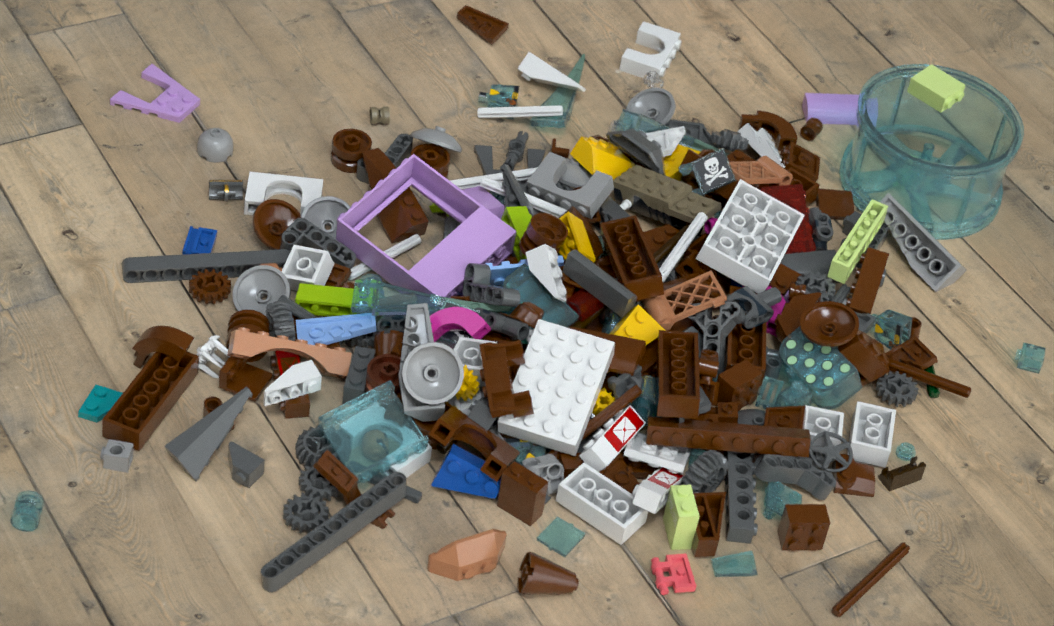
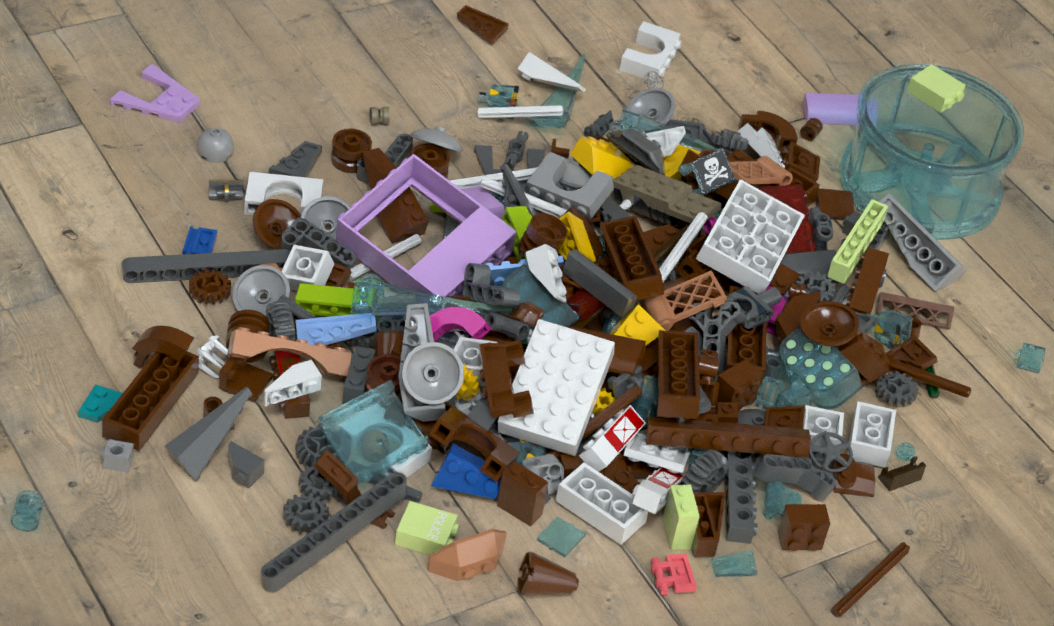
(299, 162): none -> dark grey wing
(426, 528): none -> yellowish green brick
(599, 126): none -> dark grey hinge
(919, 305): none -> reddish brown fence

